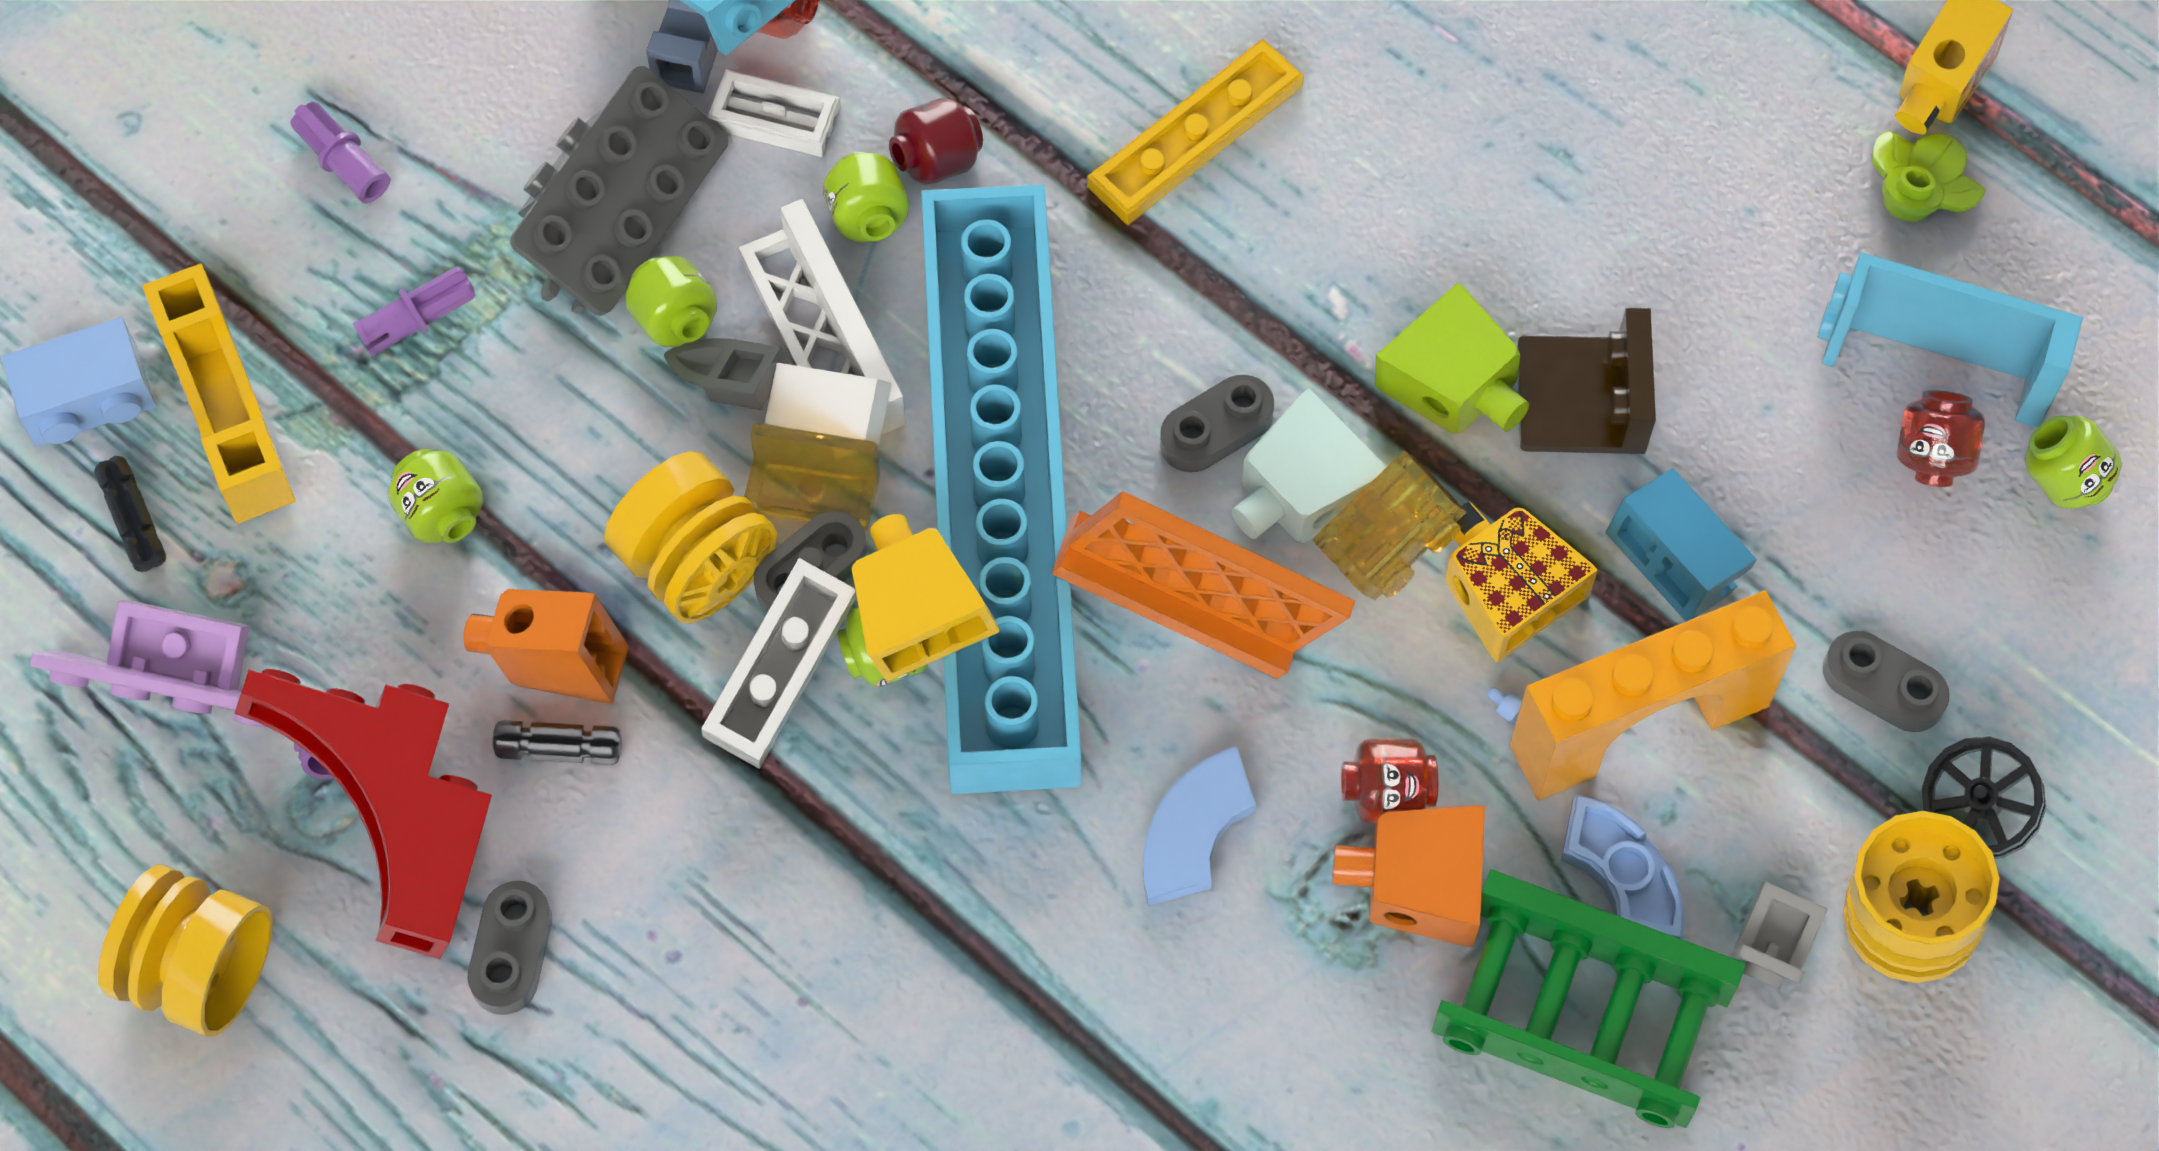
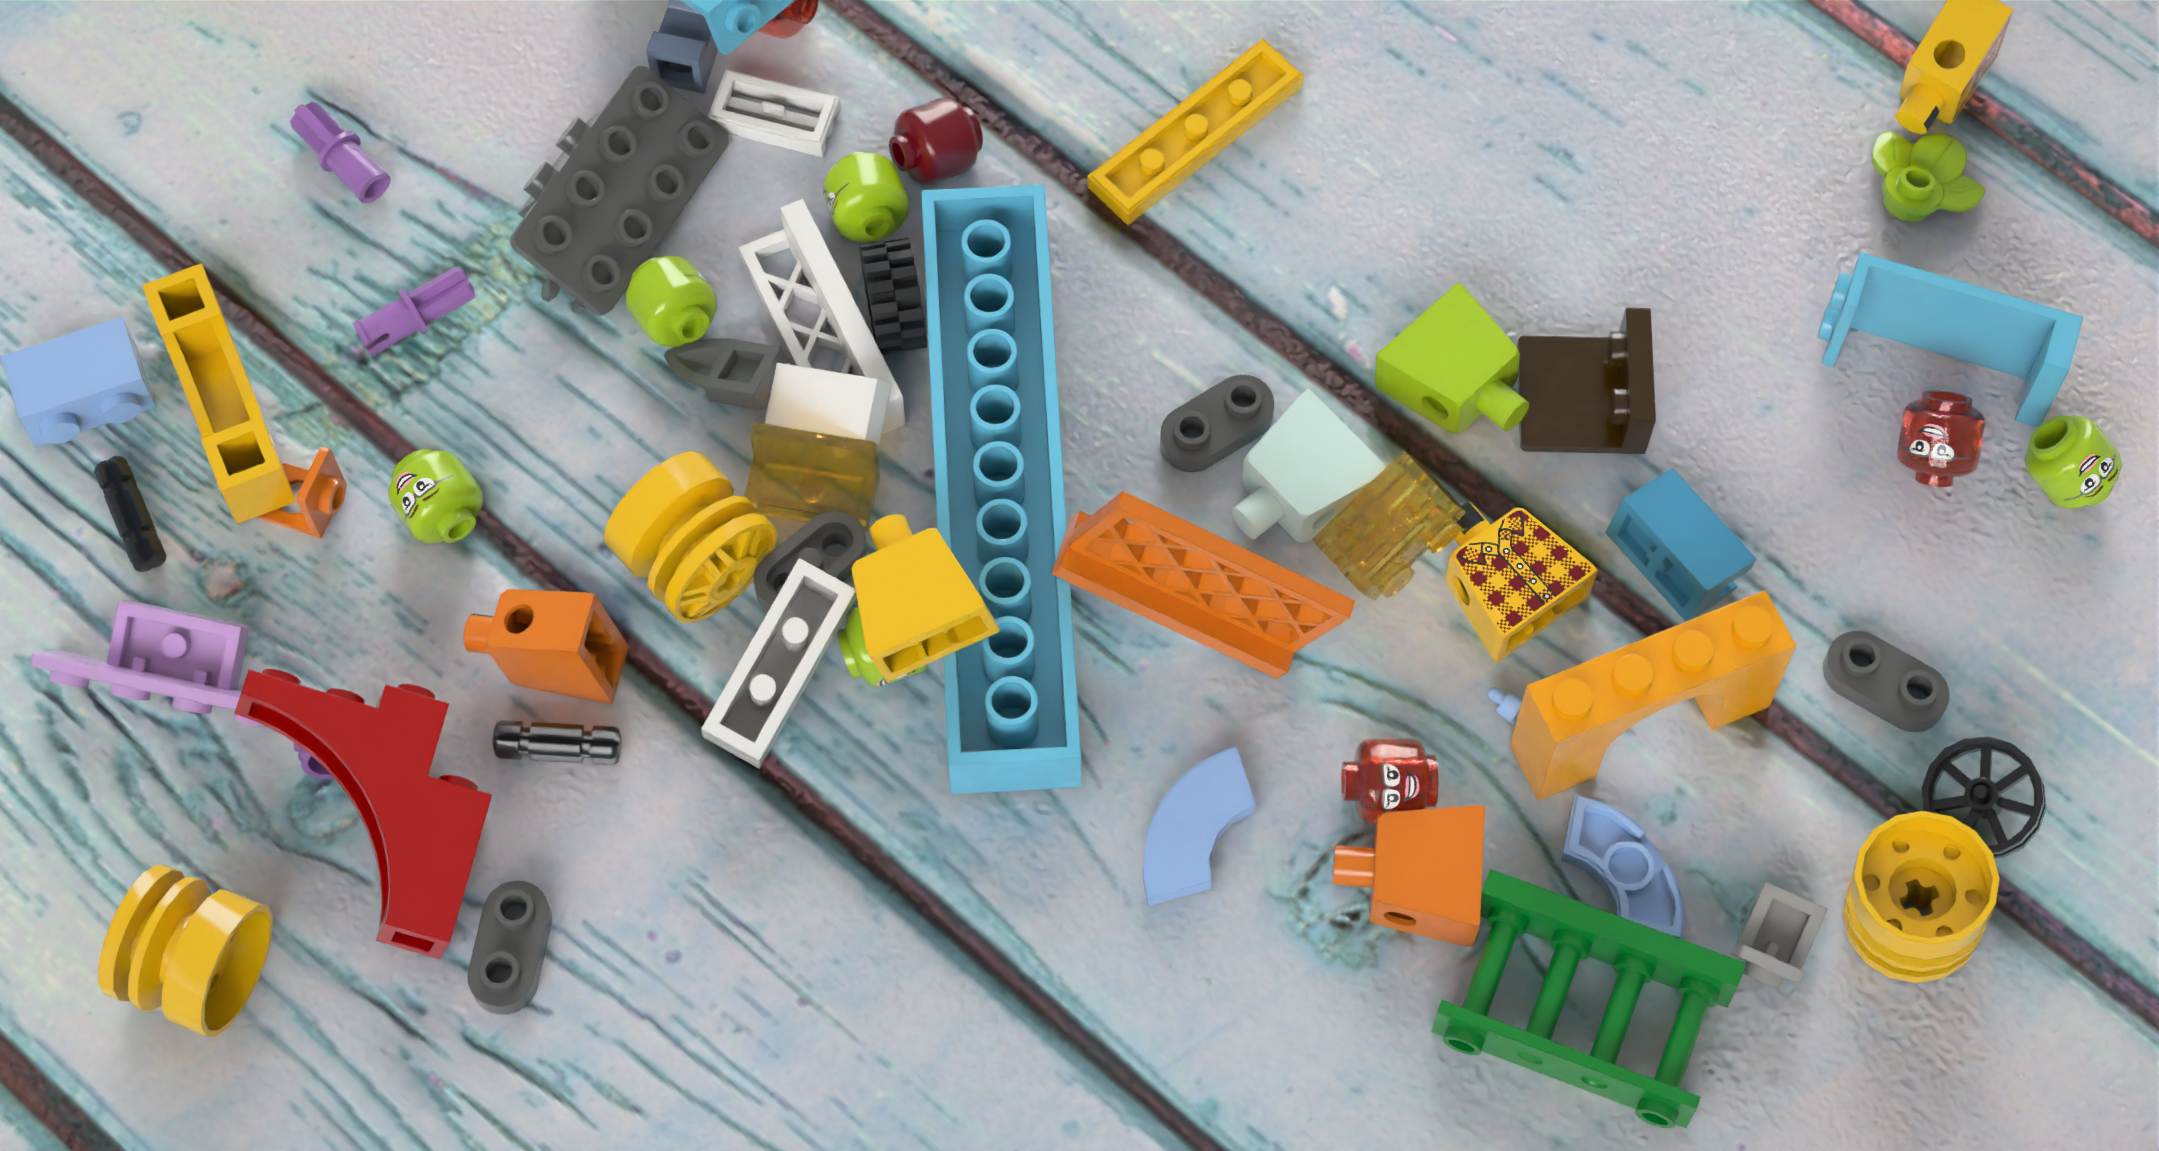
(318, 498): none -> orange bracket
(893, 296): none -> black tyre

